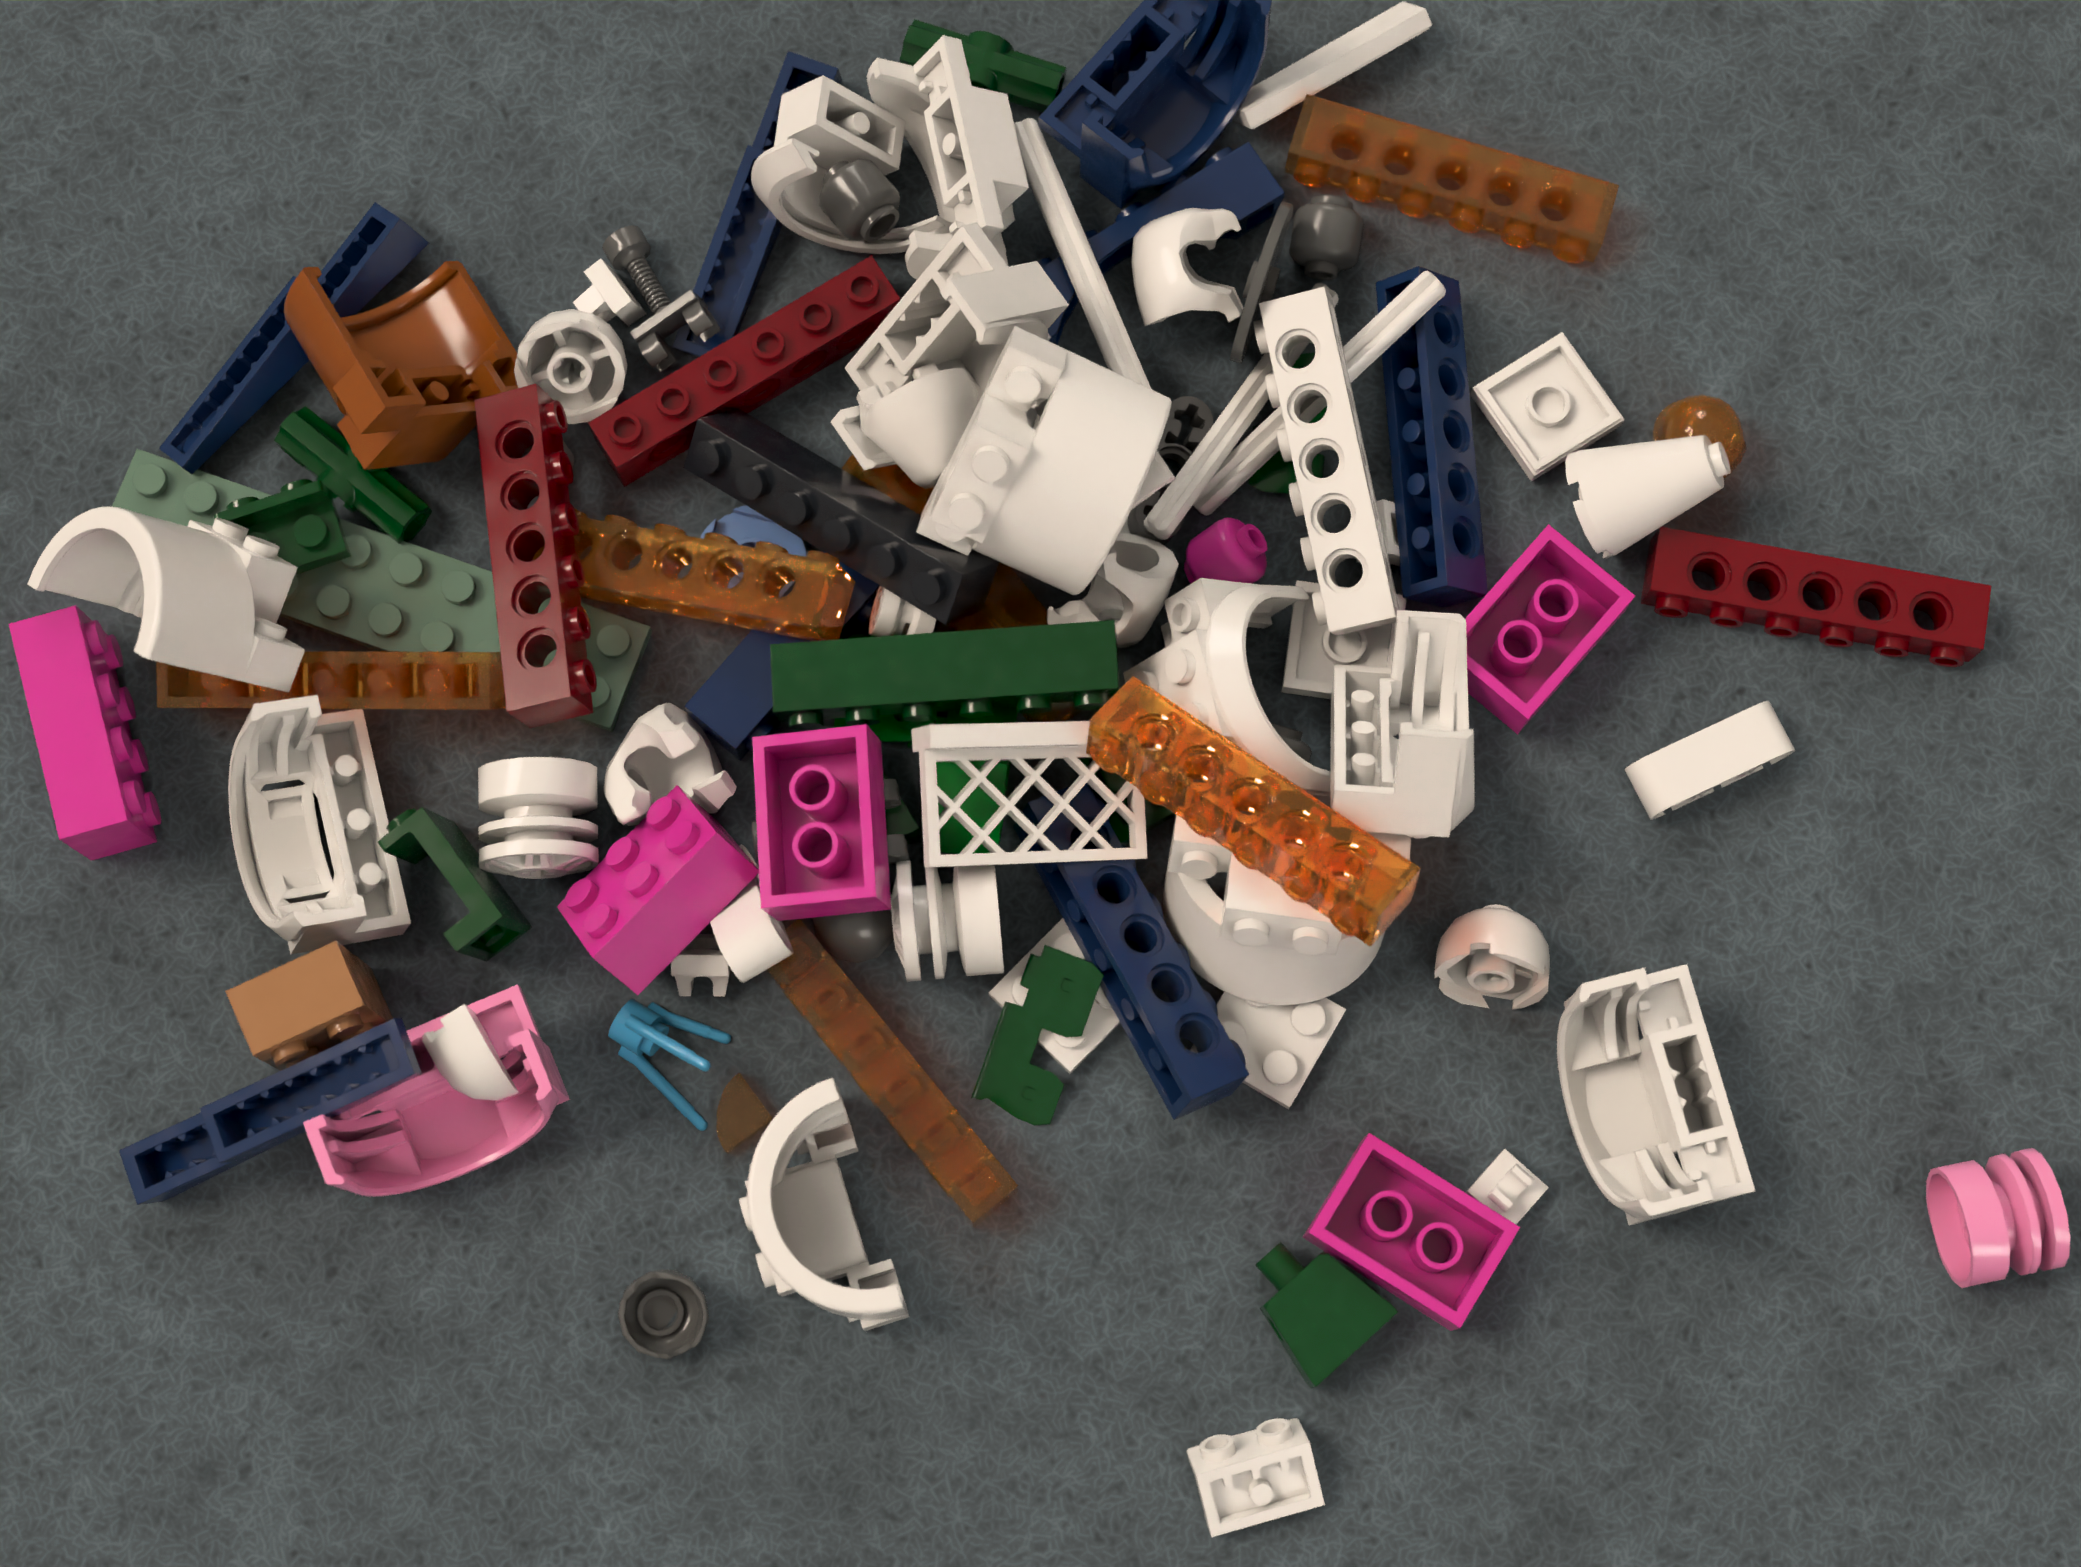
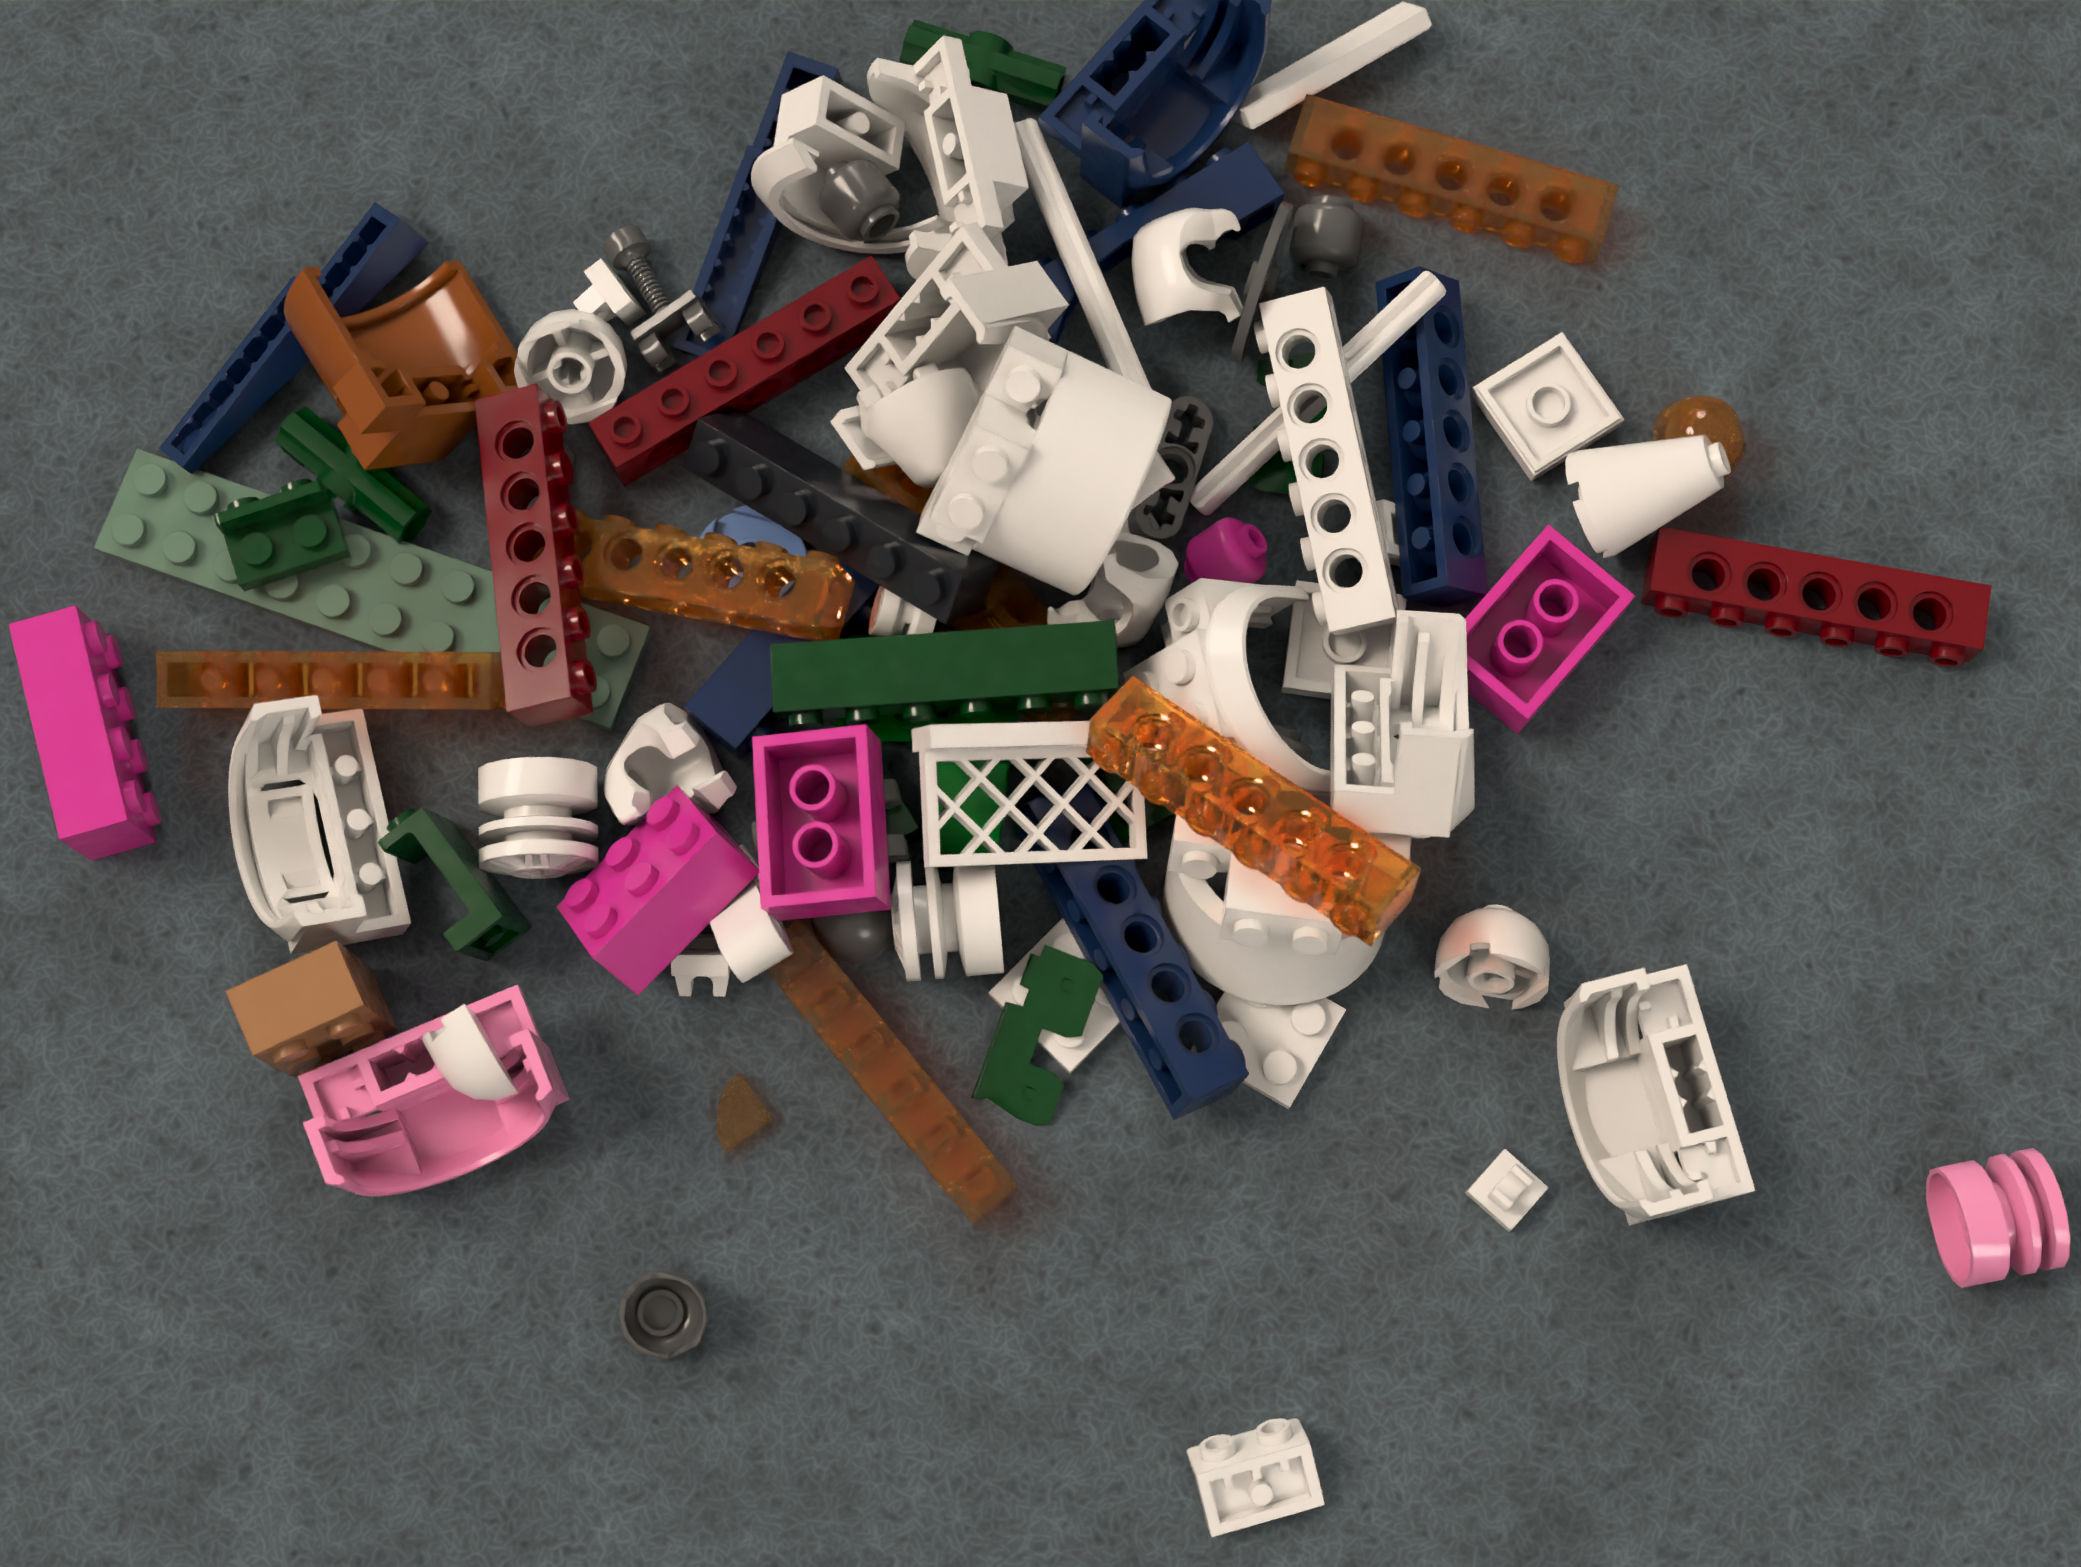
(200, 588): white piece -> none
(269, 1112): dark blue slope -> none
(642, 1031): dark azure plant -> none
(807, 1217): white piece -> none
(1217, 445): white axle -> none
(1320, 1311): dark green torso -> none
(1411, 1232): dark pink brick -> none
(1709, 758): white beam -> none

